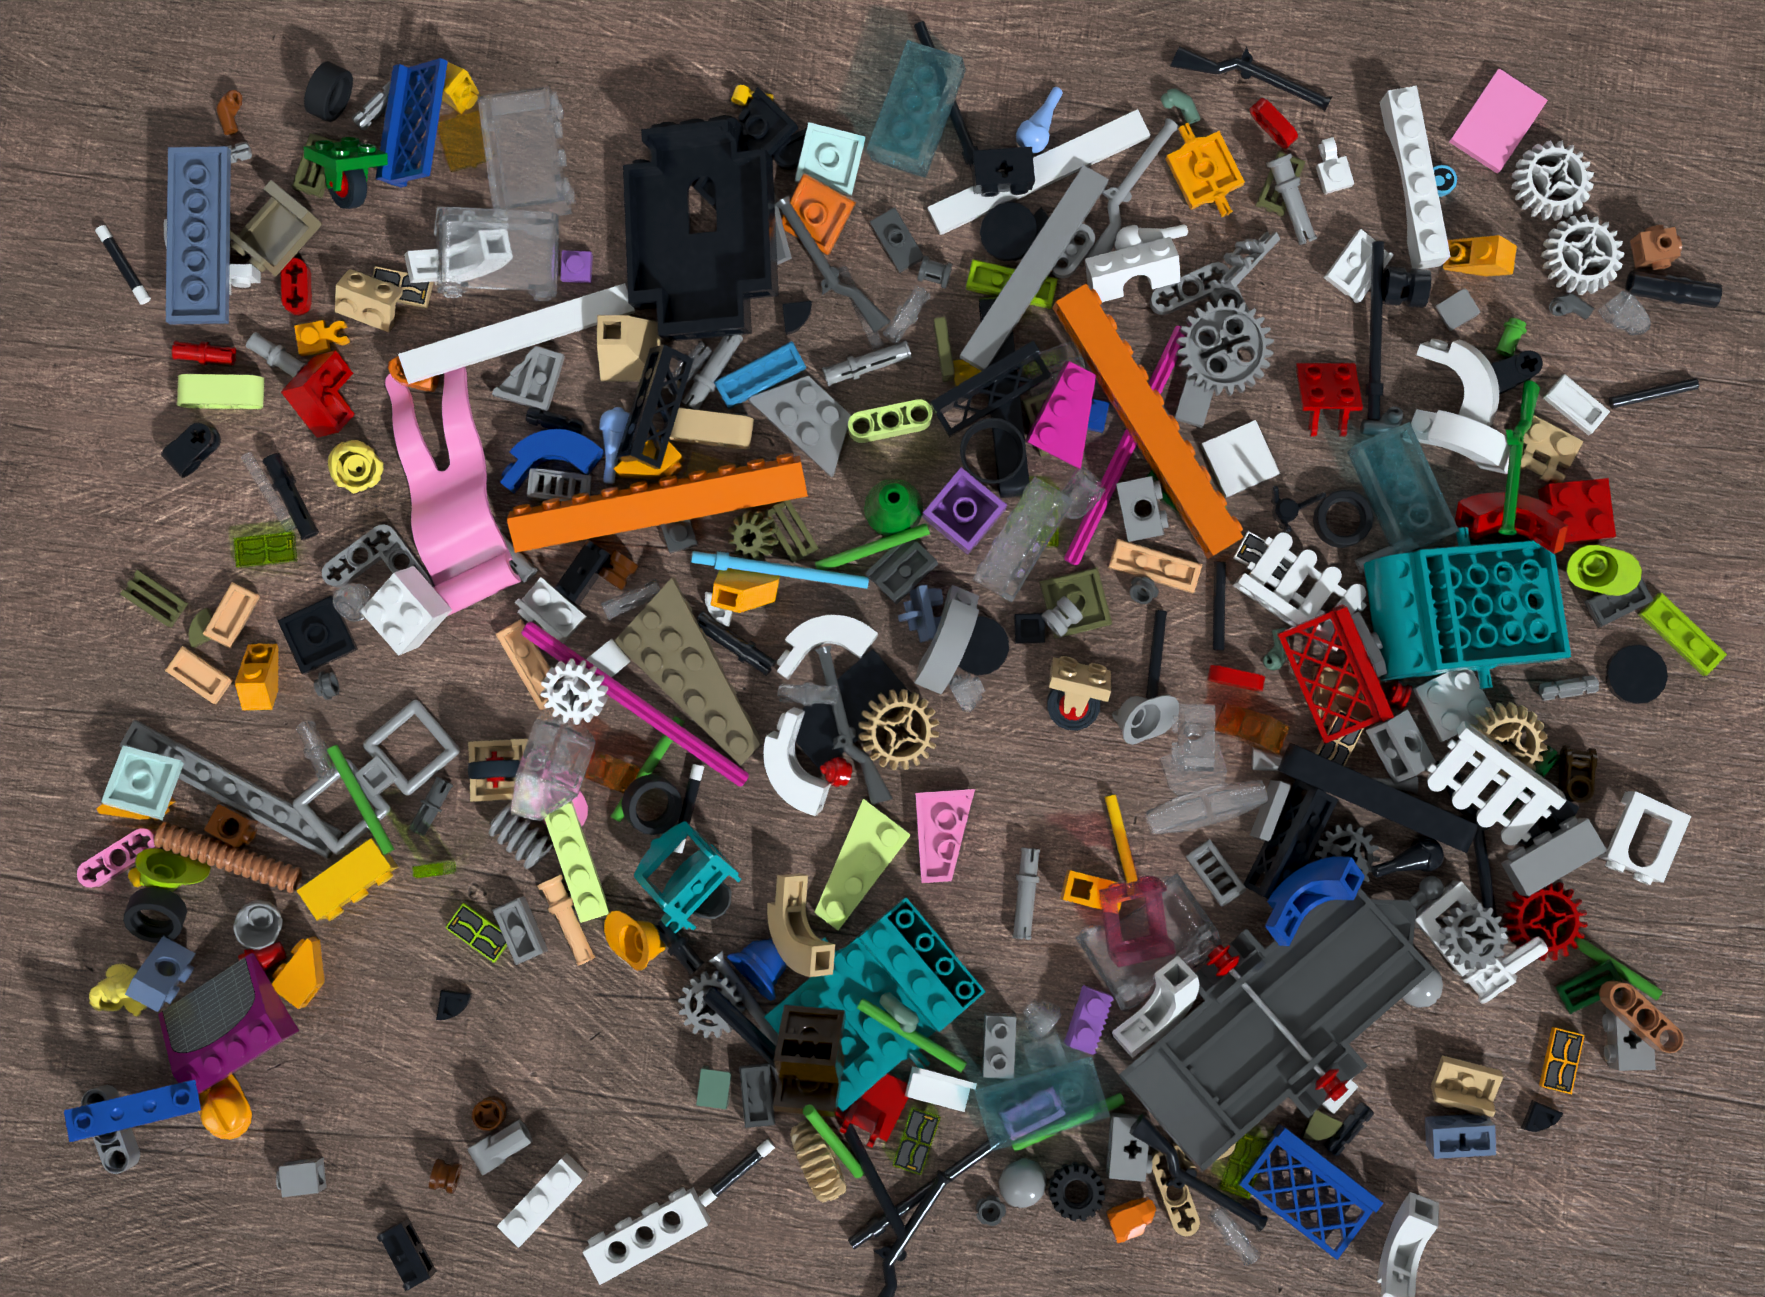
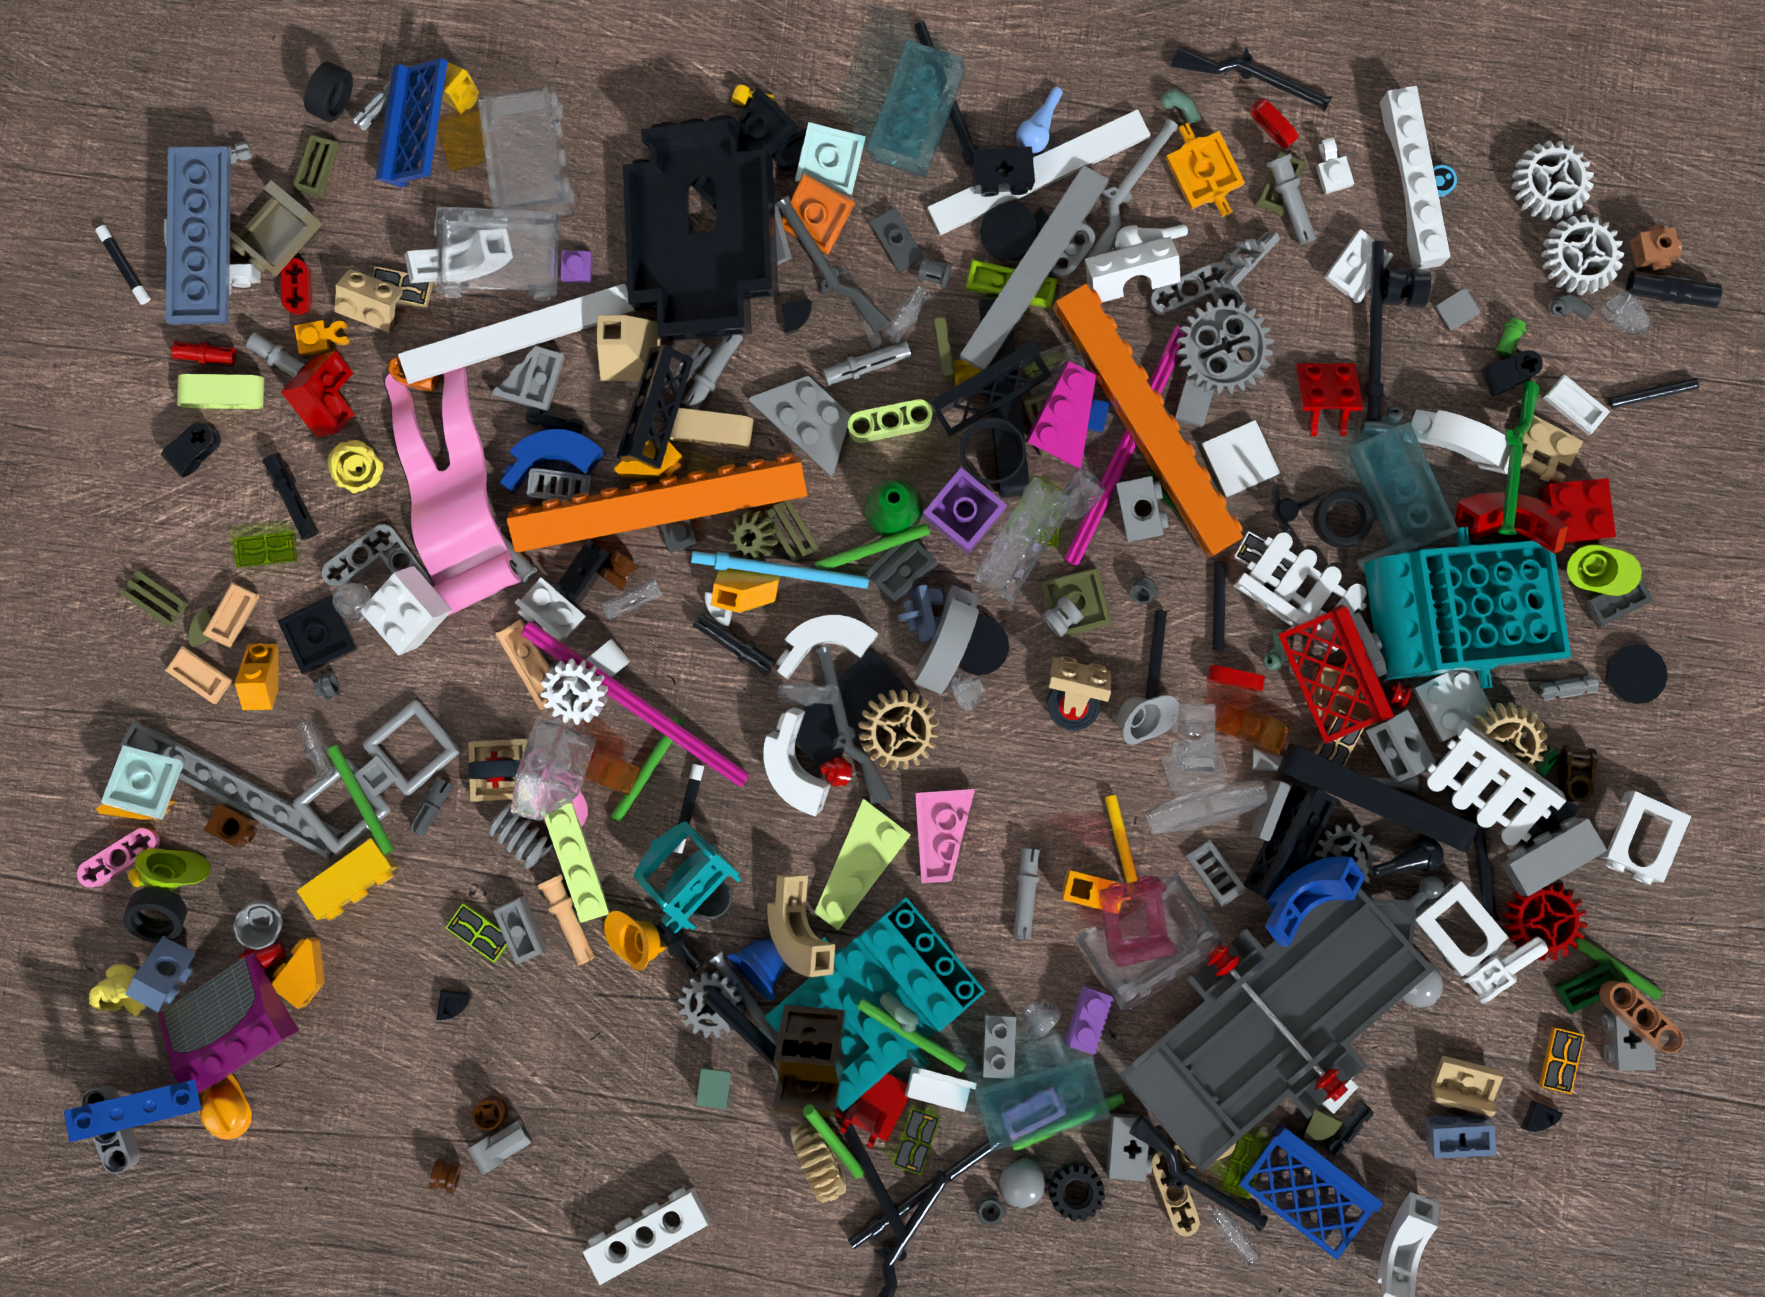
(225, 856): nougat piece -> none
(228, 109): dark orange arm -> none
(268, 491): clear bar -> none
(301, 1177): light grey brick -> none
(346, 168): green plate -> none
(407, 1253): black hinge -> none
(434, 869): clear neon green tile -> none
(542, 1200): white arch -> none
(613, 426): light blue piece -> none
(669, 816): black tyre -> none
(683, 664): dark tan wing -> none
(736, 1172): black bar -> none
(757, 1095): dark grey plate -> none
(760, 375): dark azure plate -> none
(1029, 628): black tile -> none
(1131, 1218): orange rock -> none
(1156, 565): light nougat tile -> none
(1165, 1009): white arch -> none
(1464, 946): light grey gear -> none
(1476, 373): white arch -> none
(1481, 256): light orange slope -> none
(1498, 121): bright pink tile -> none
(1682, 634): lime tile -> none

